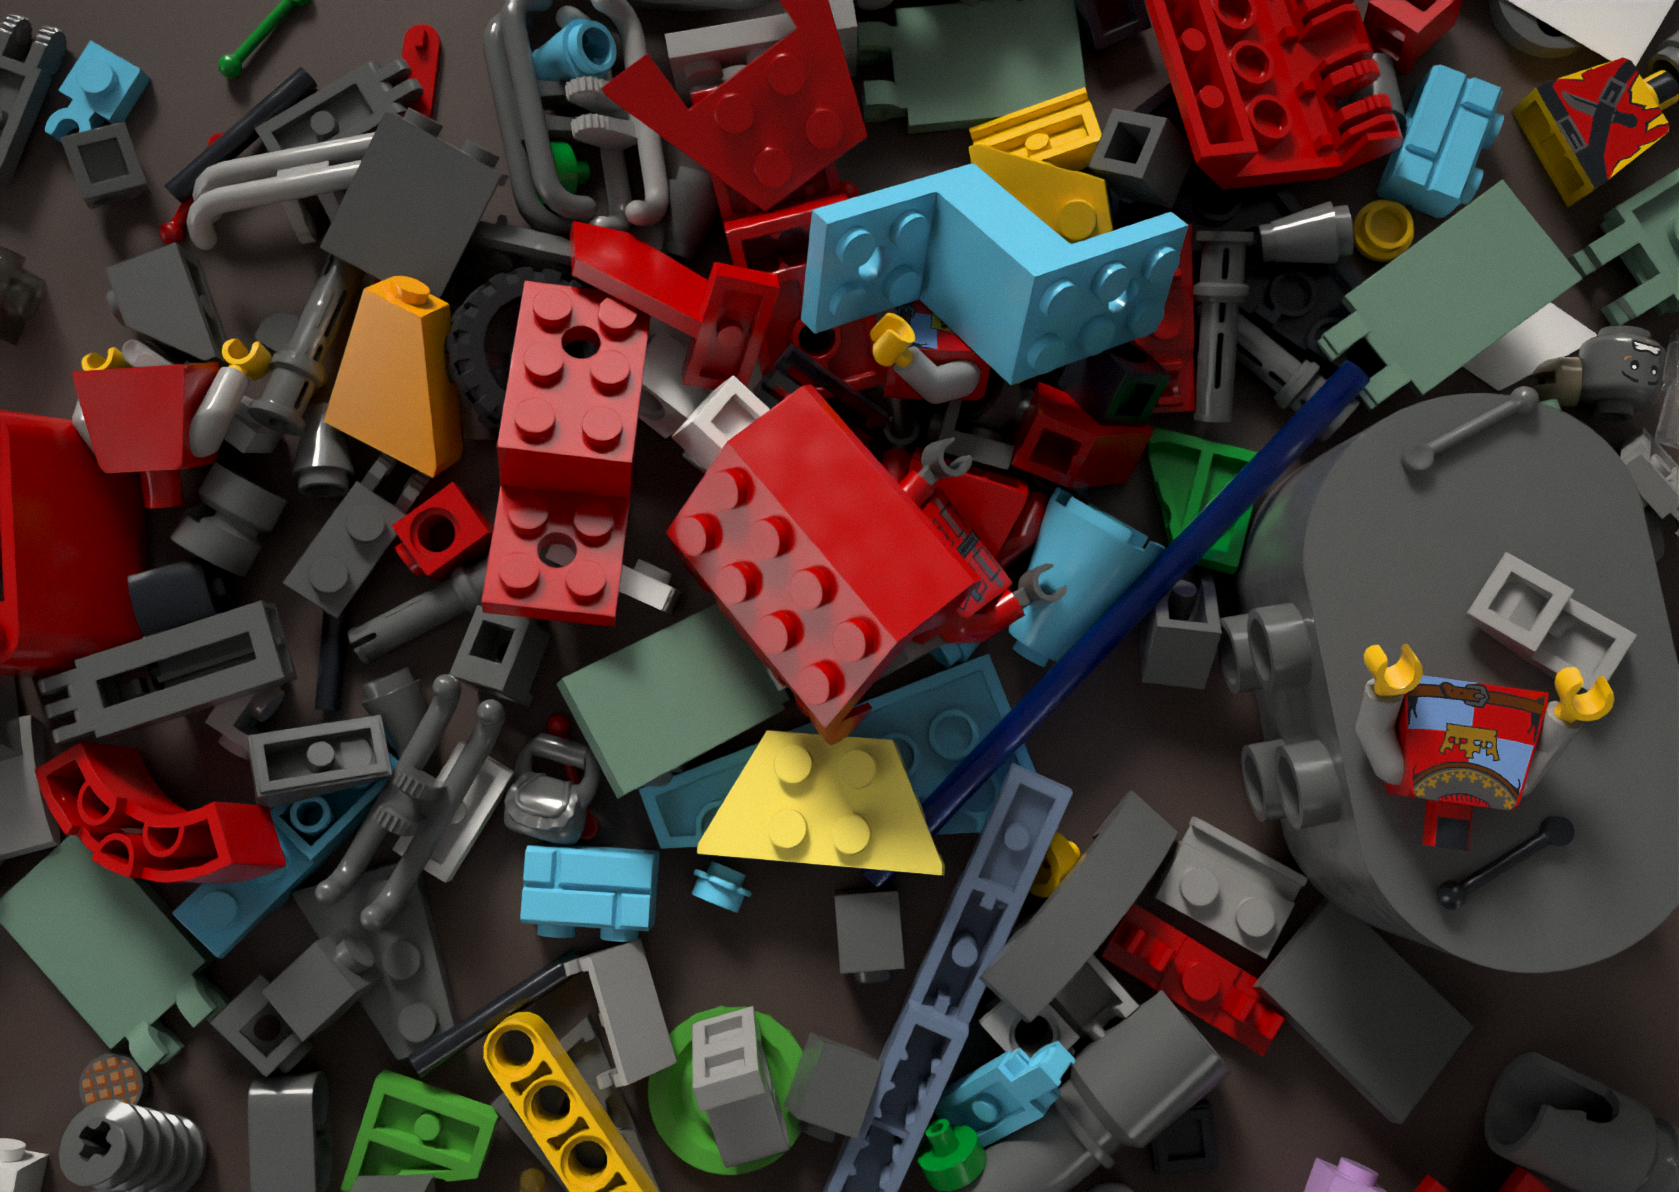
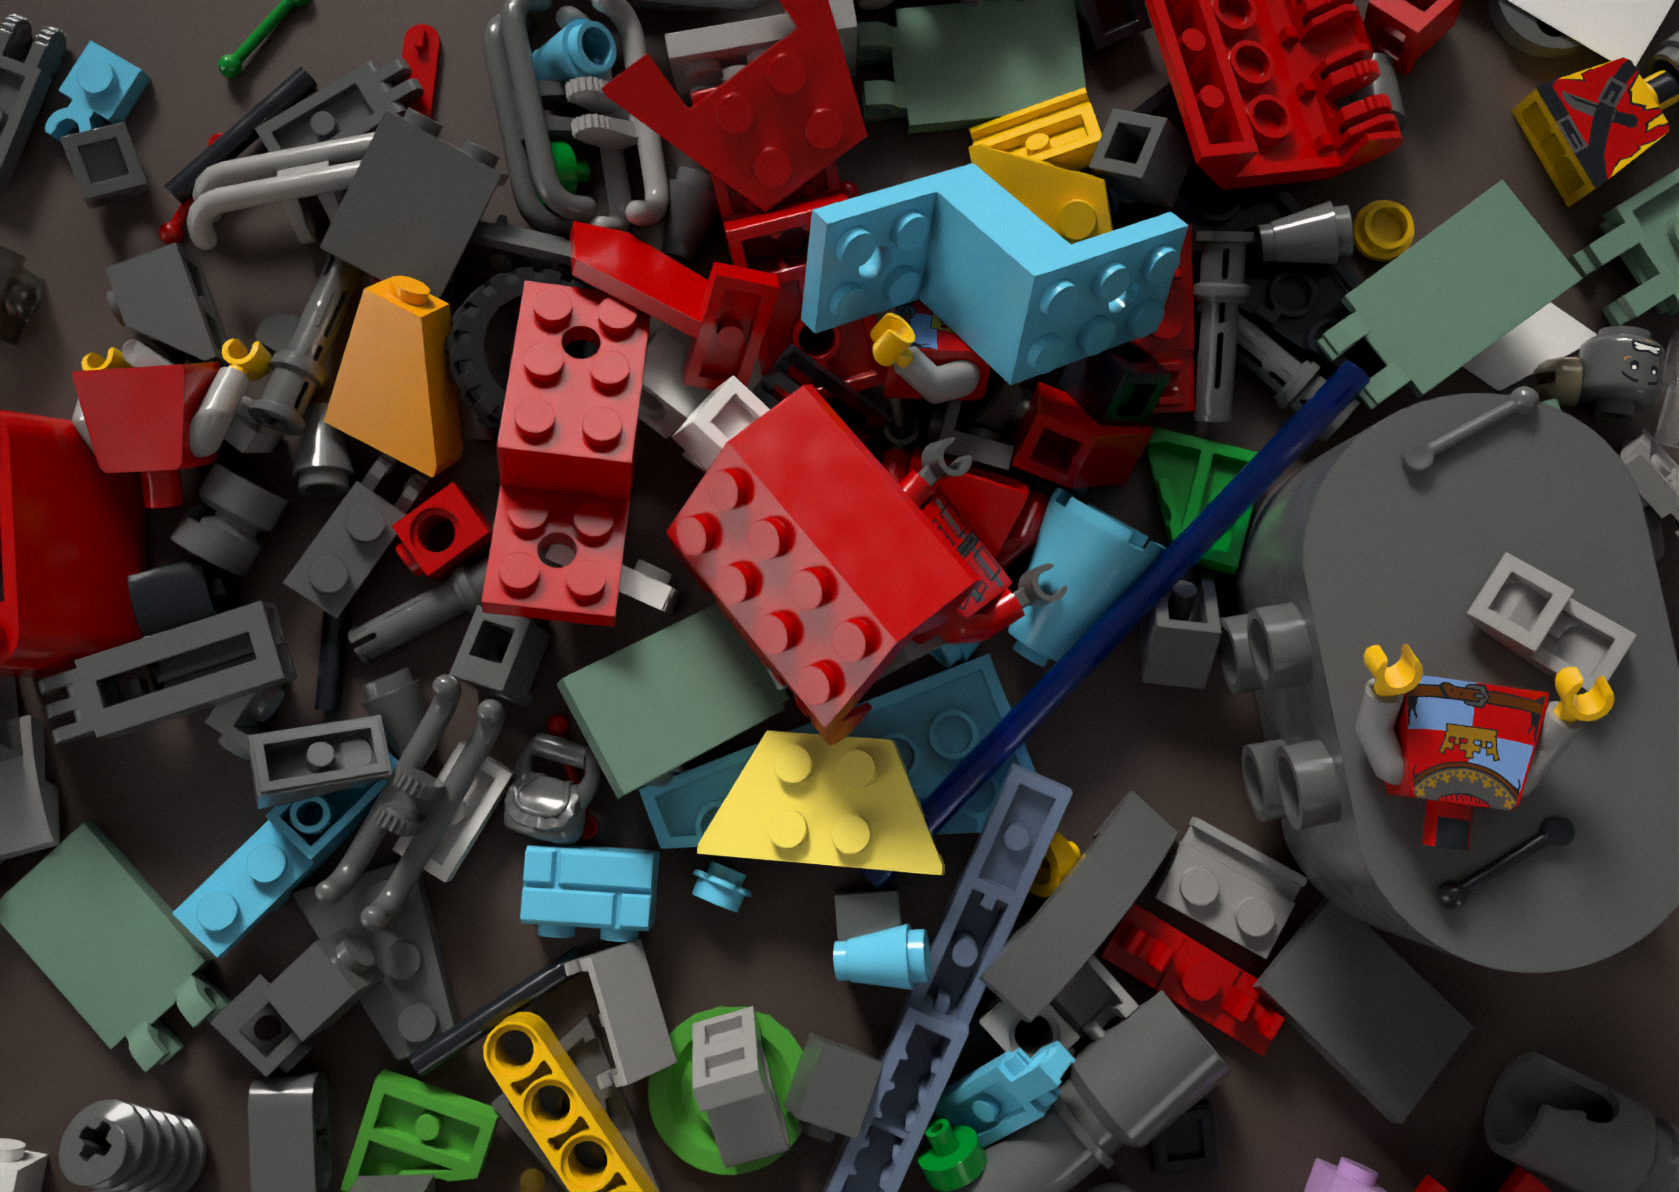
(114, 1077): tile -> none
(140, 833): red brick -> none
(885, 958): none -> medium azure cone
(1442, 141): medium azure brick -> none

